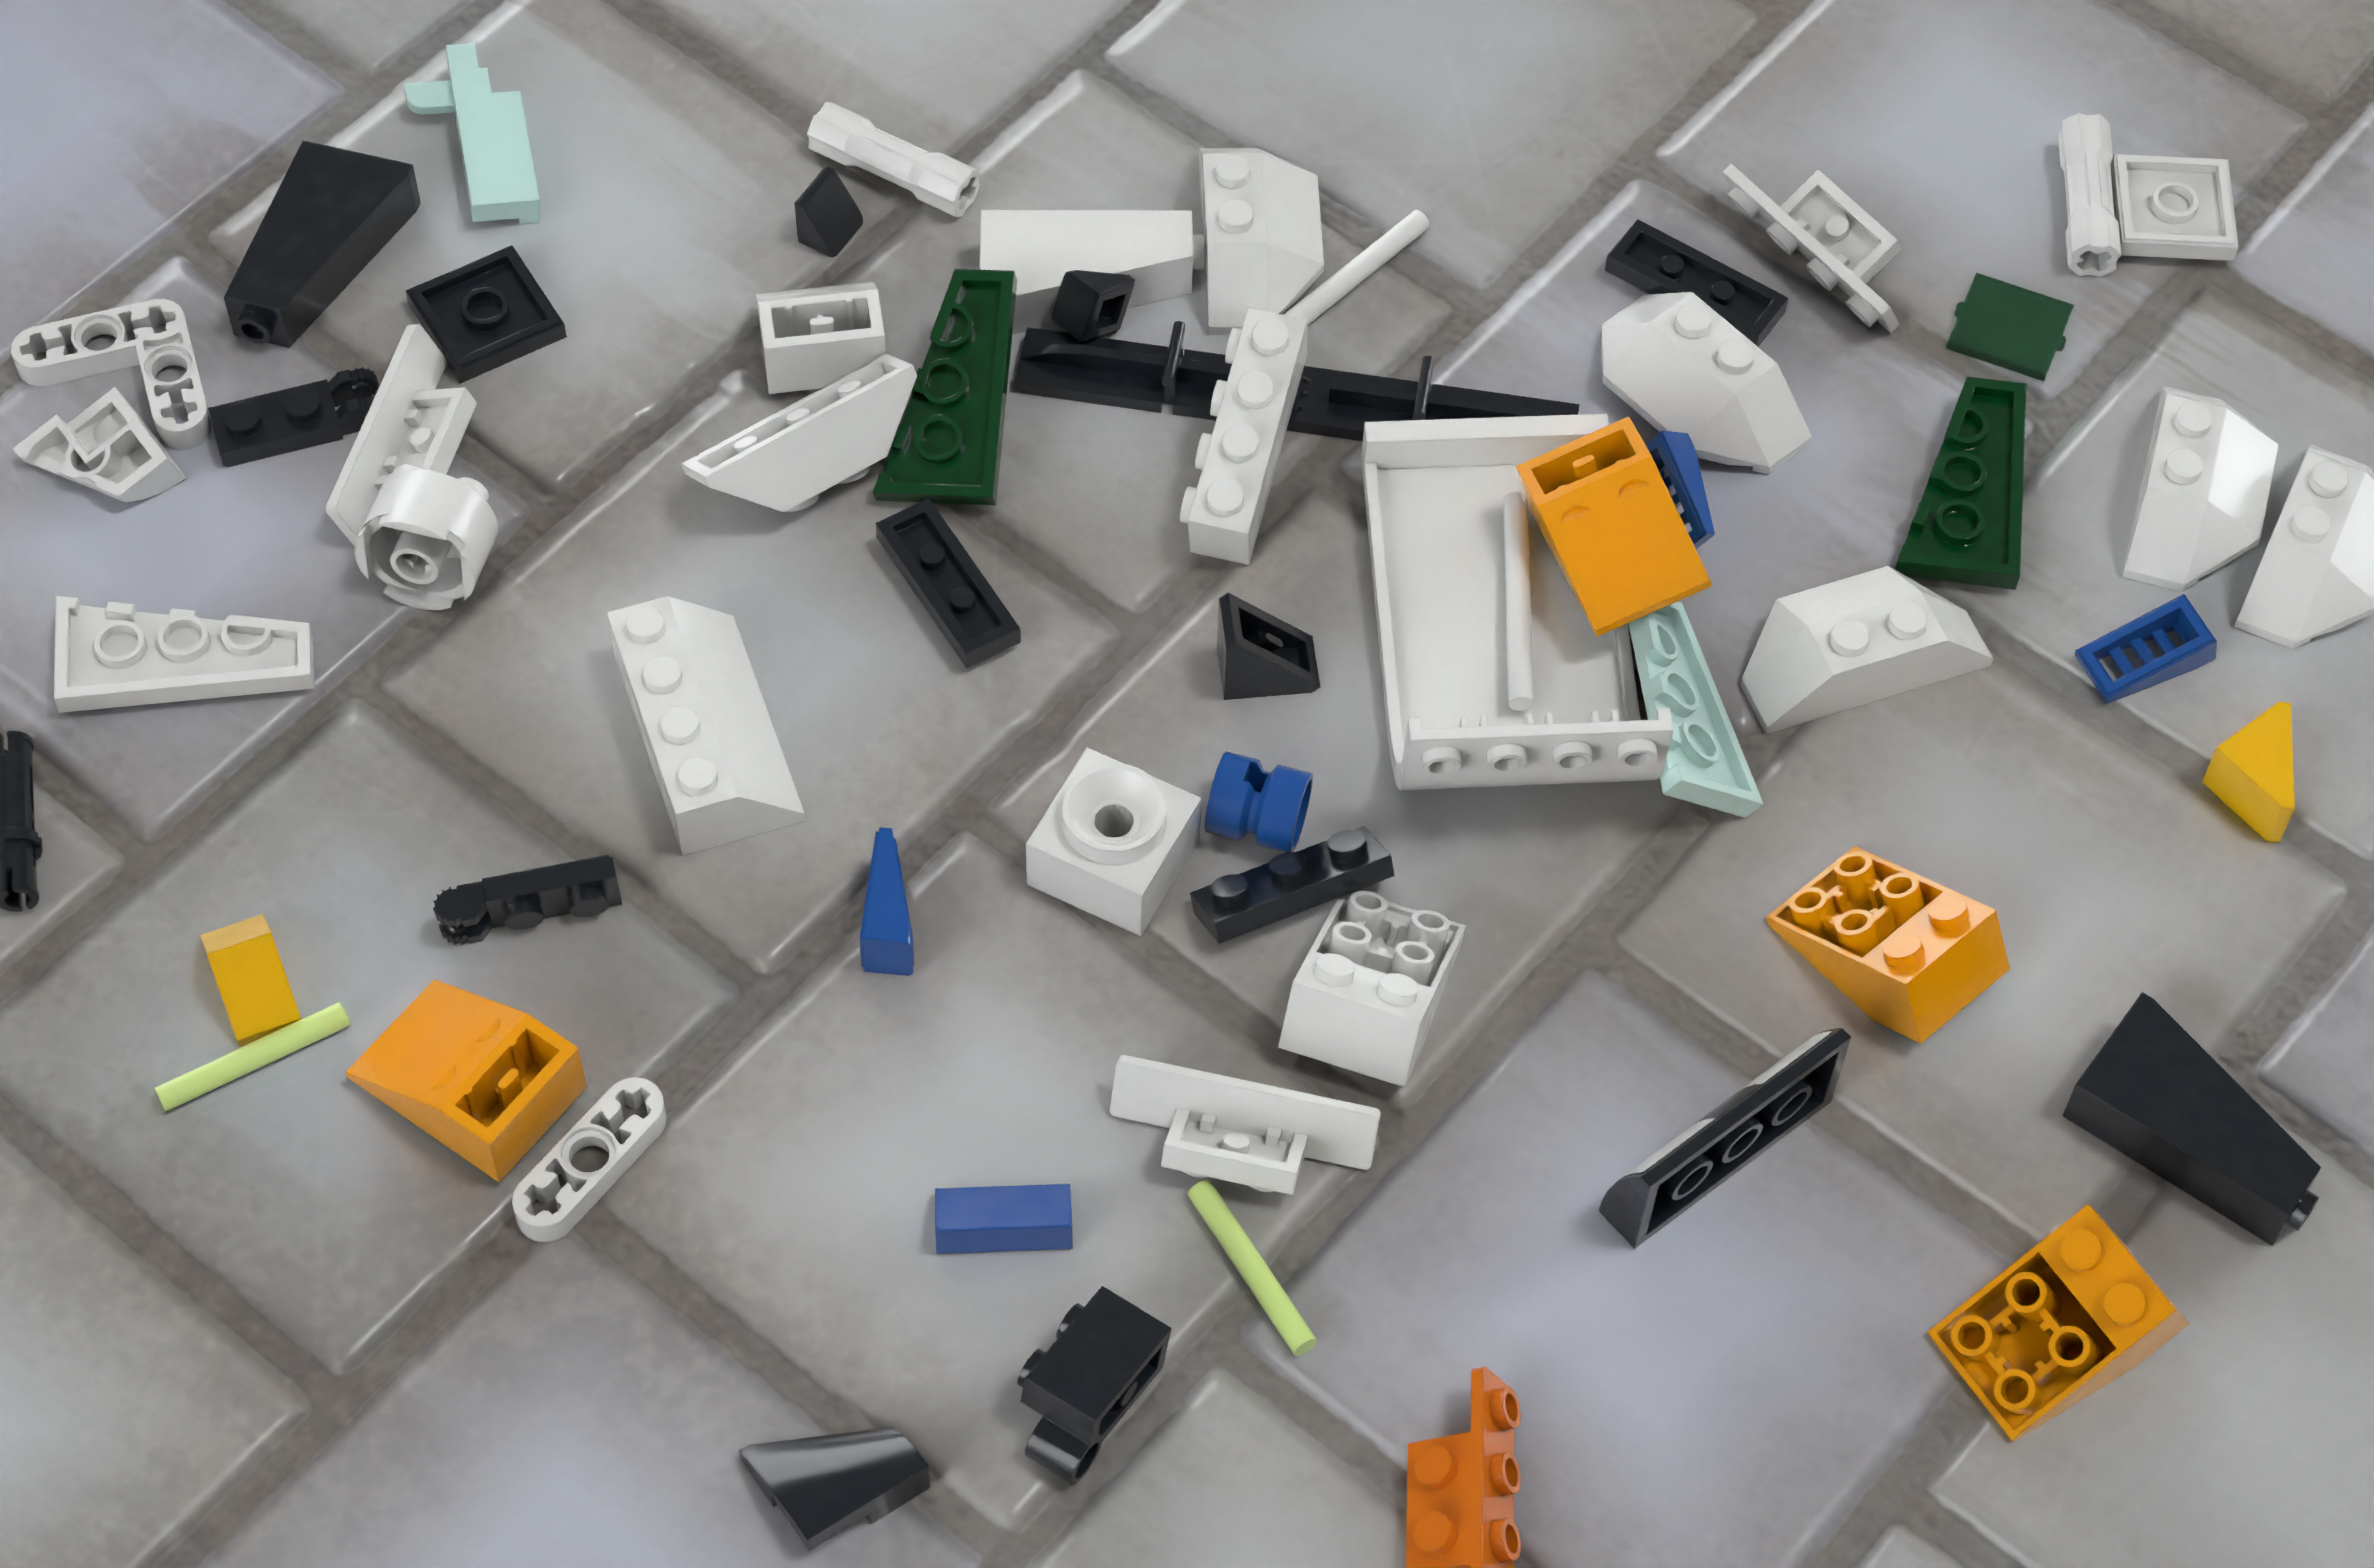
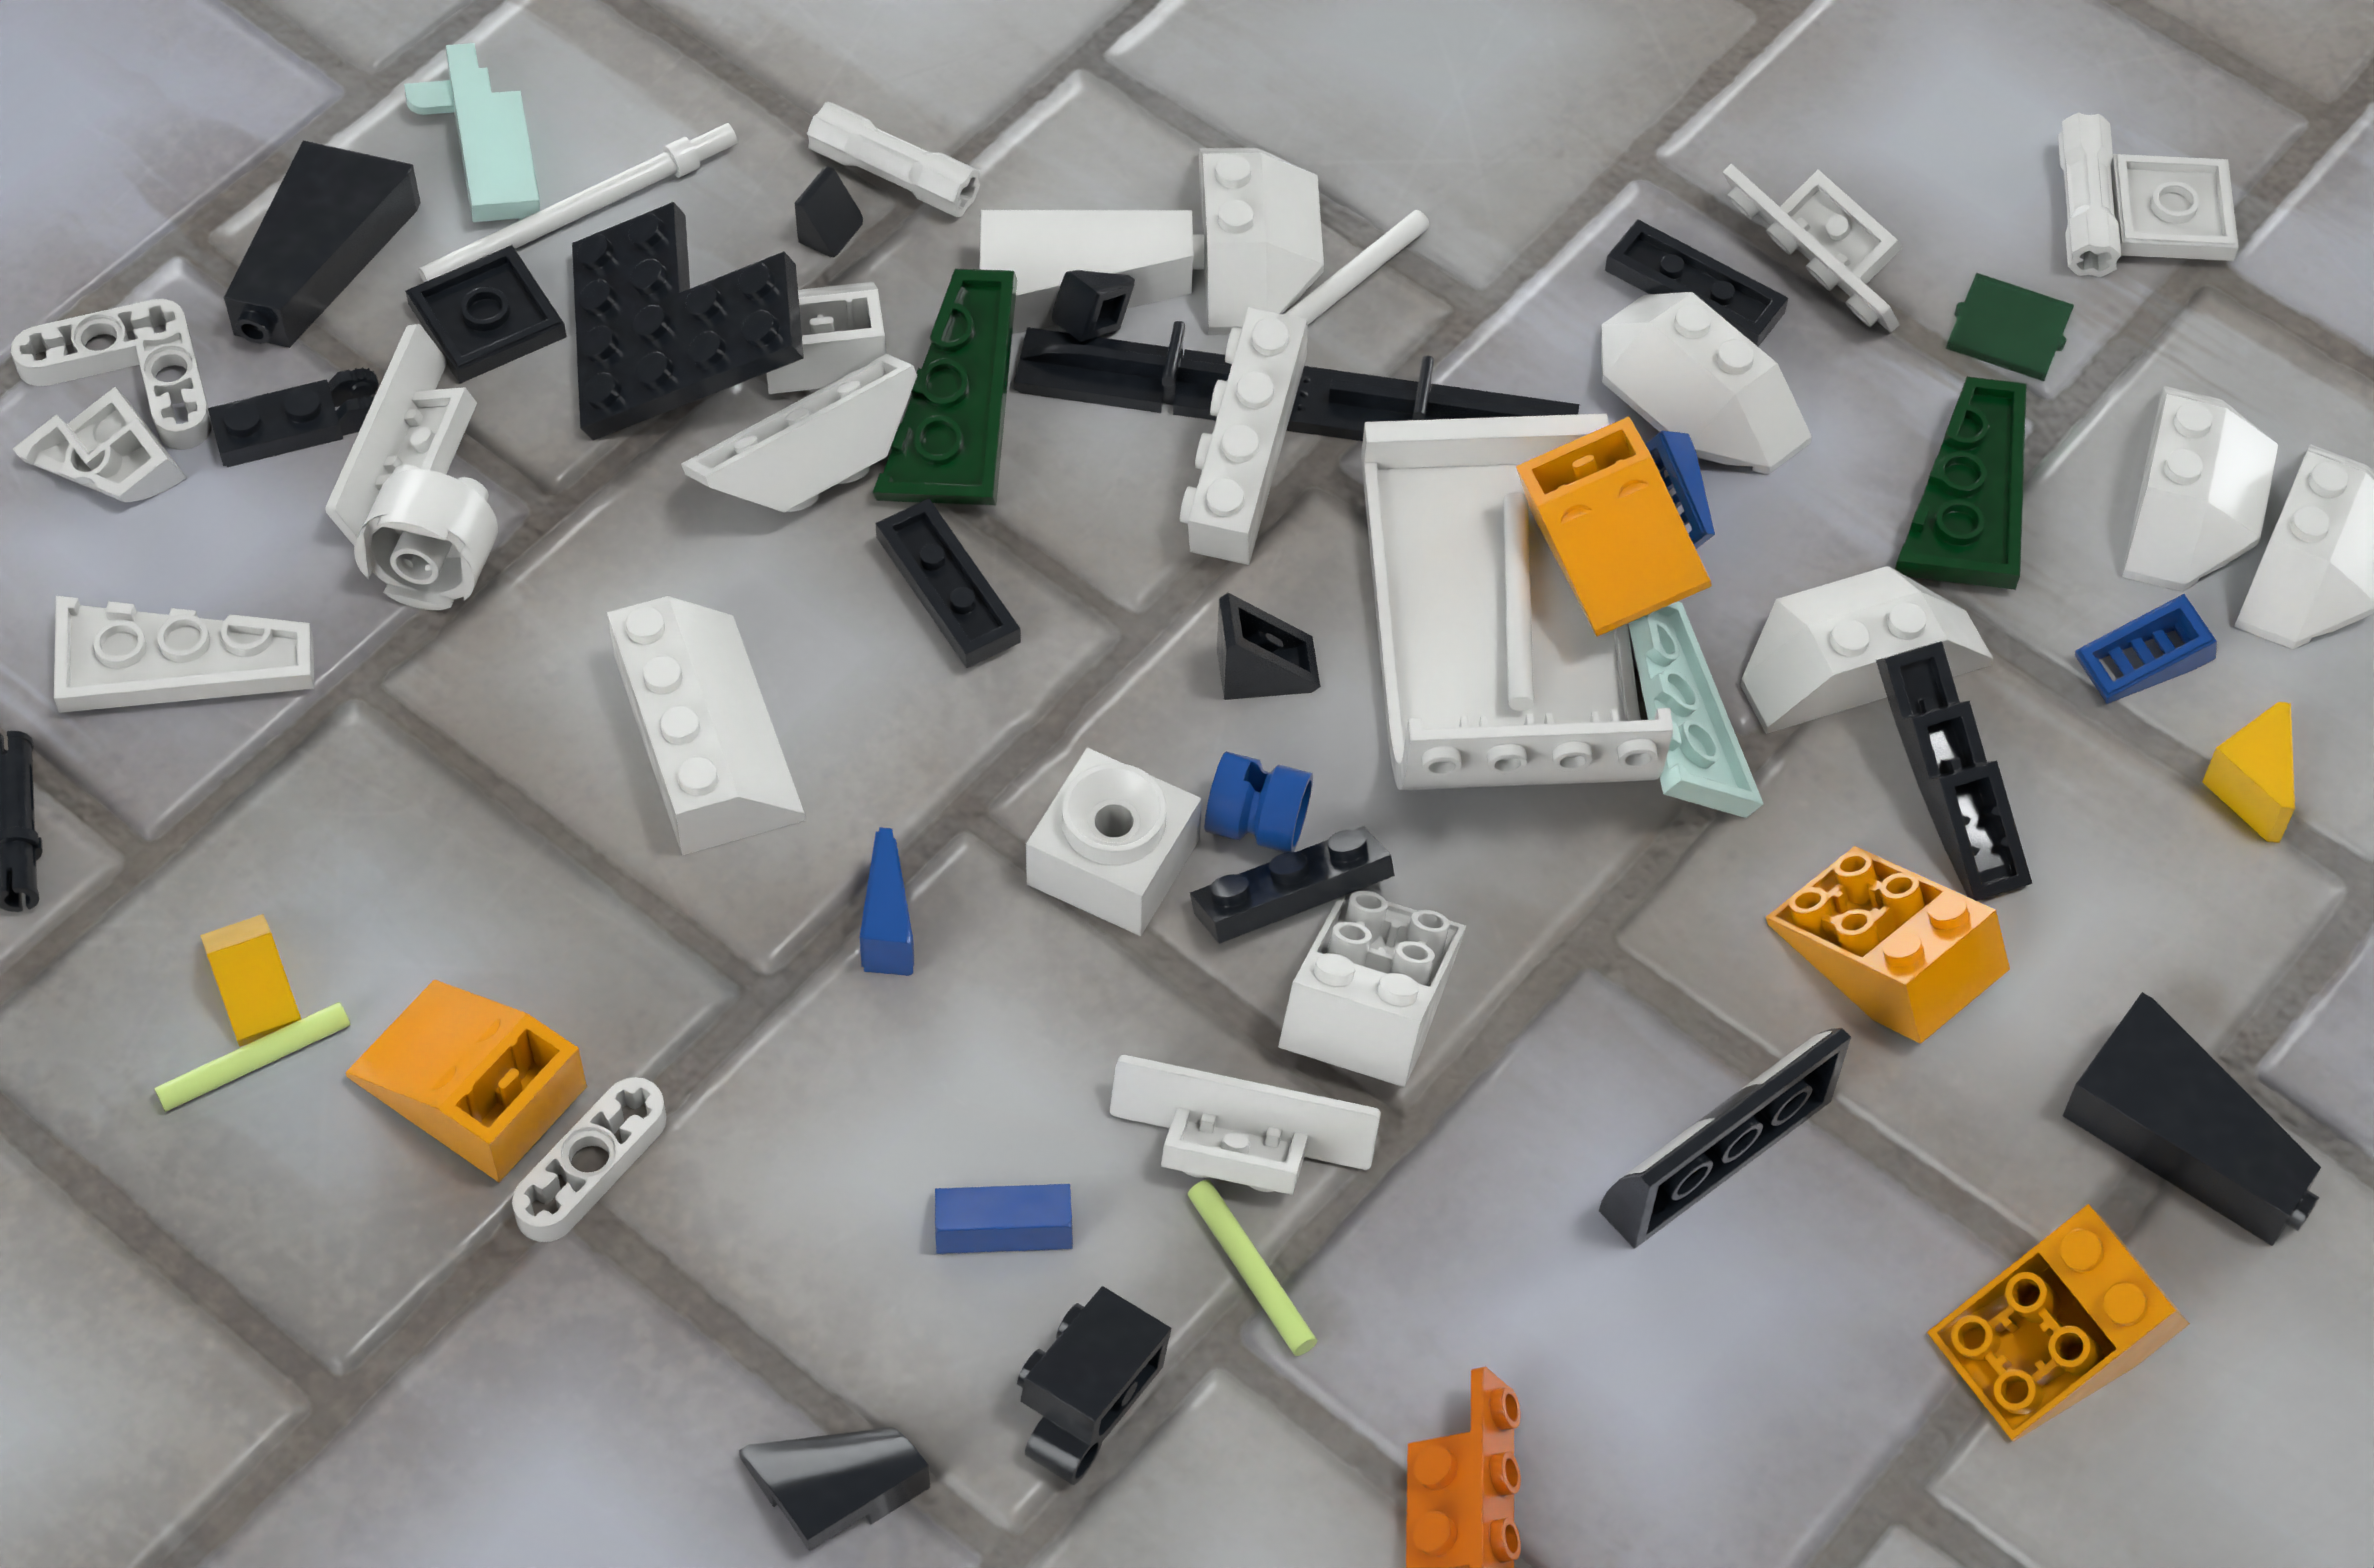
(527, 898): black hinge -> none
(655, 340): none -> black plate
(677, 159): none -> white bar
(1953, 772): none -> black slope

